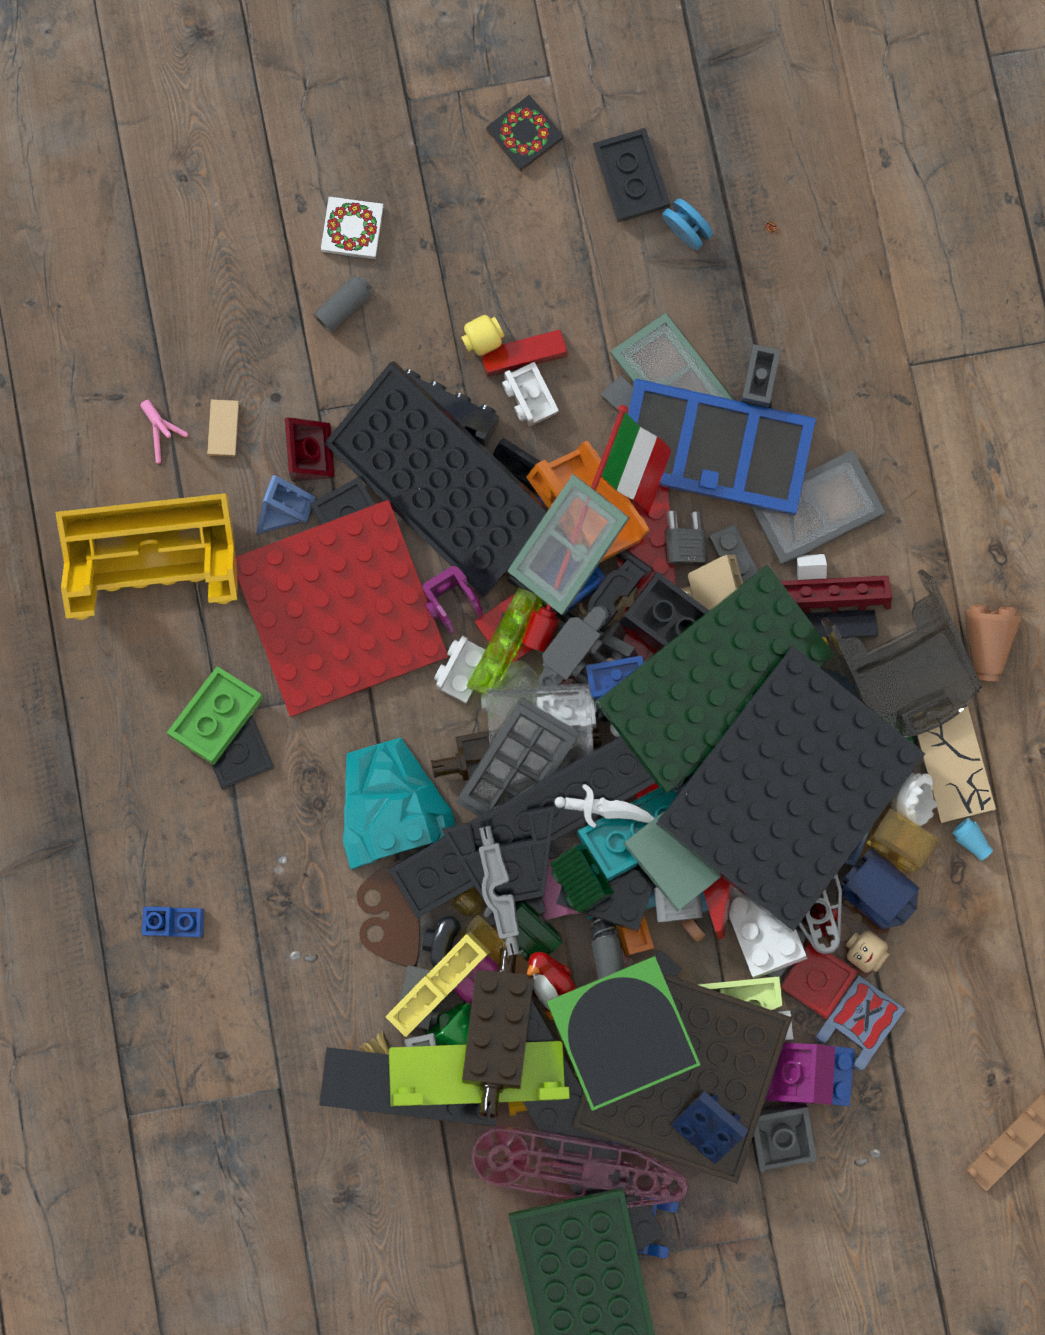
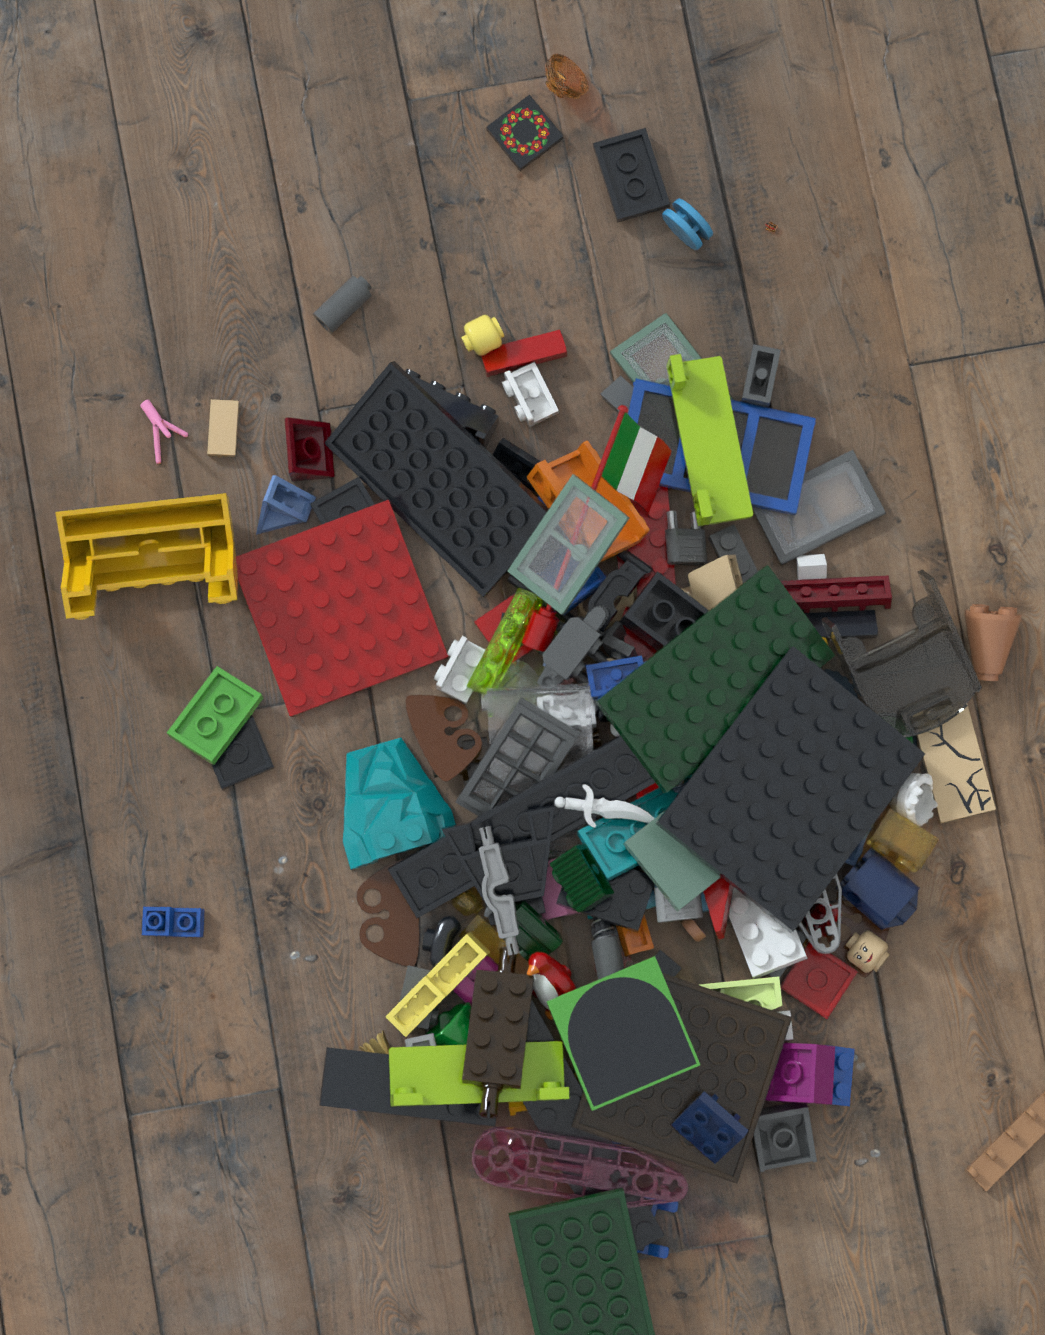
(352, 228): tile -> none
(429, 723): none -> reddish brown piece
(443, 583): magenta piece -> none
(565, 77): none -> clear orange piece
(709, 440): none -> lime bracket
(863, 1017): flag -> none
(971, 837): medium azure cone -> none

